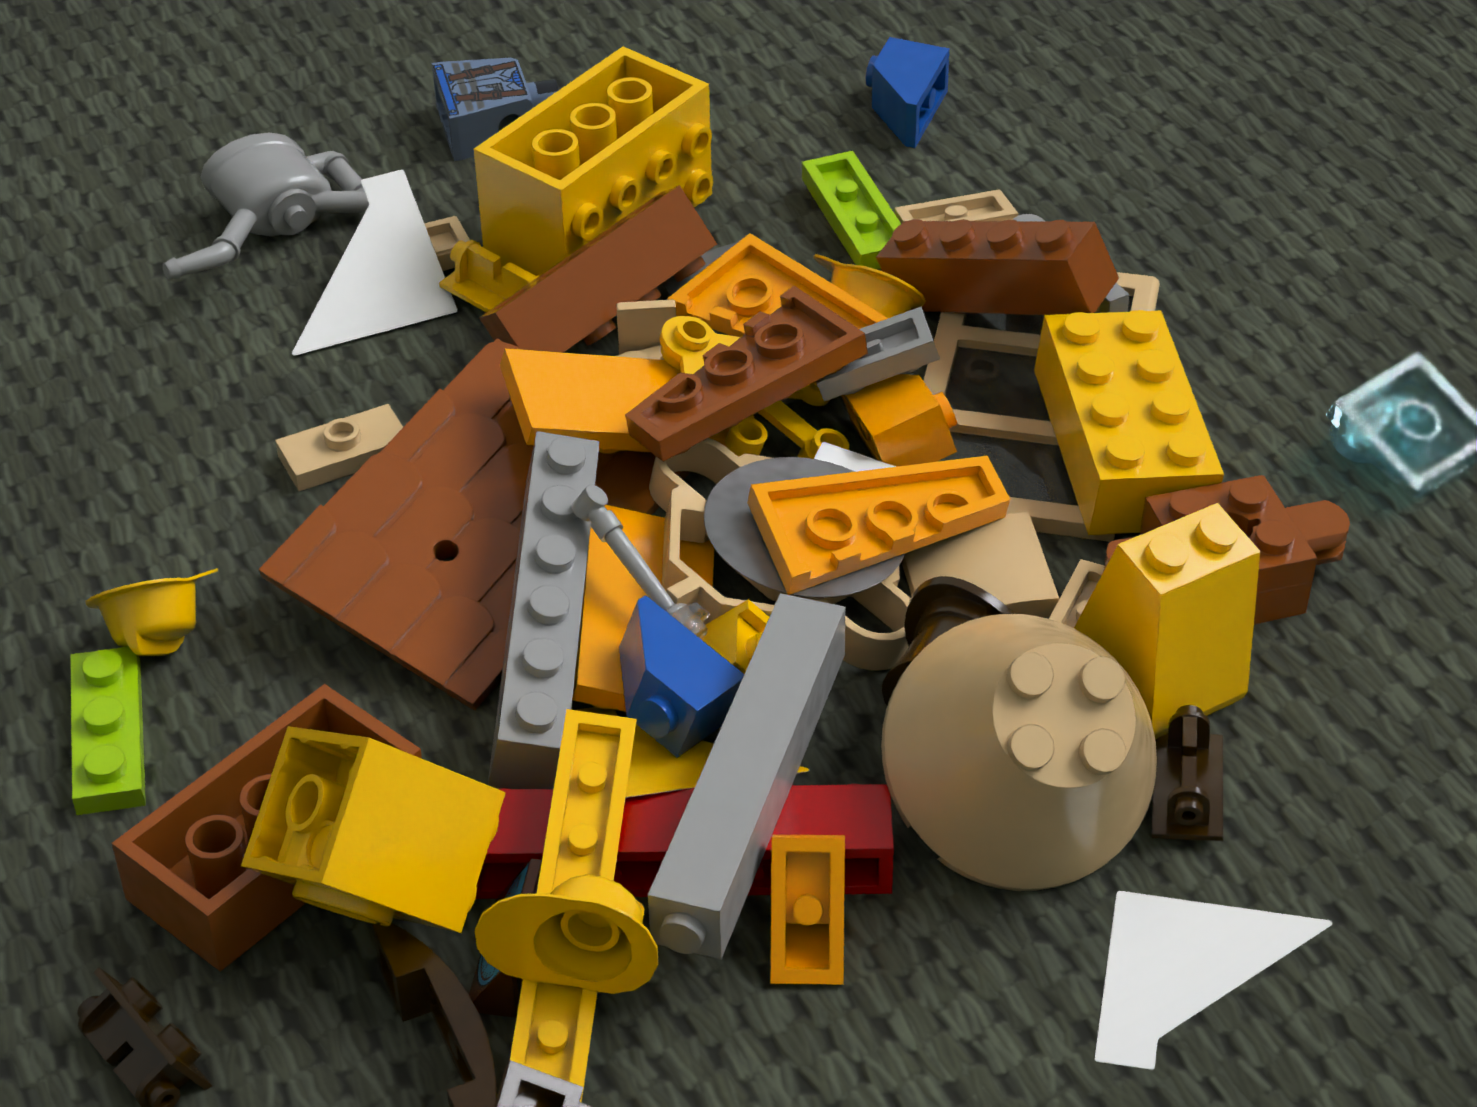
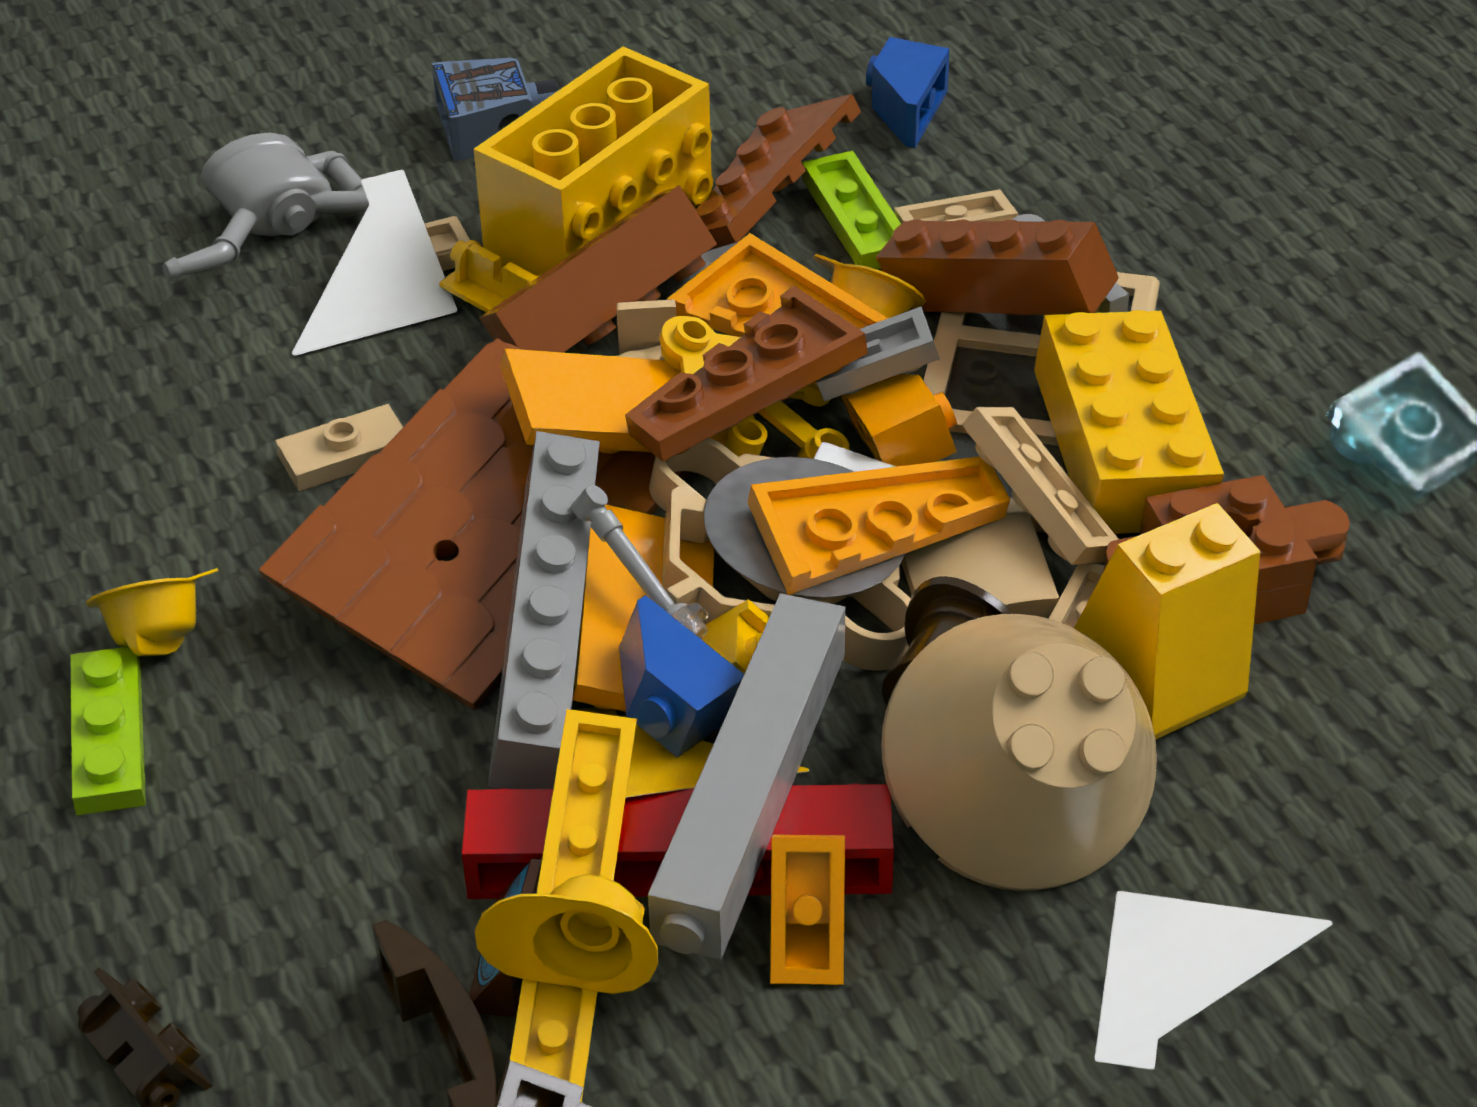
(189, 852): dark orange brick -> none
(373, 830): yellow brick -> none
(770, 163): none -> dark orange wing
(1040, 484): none -> tan plate
(1188, 779): dark brown hinge -> none

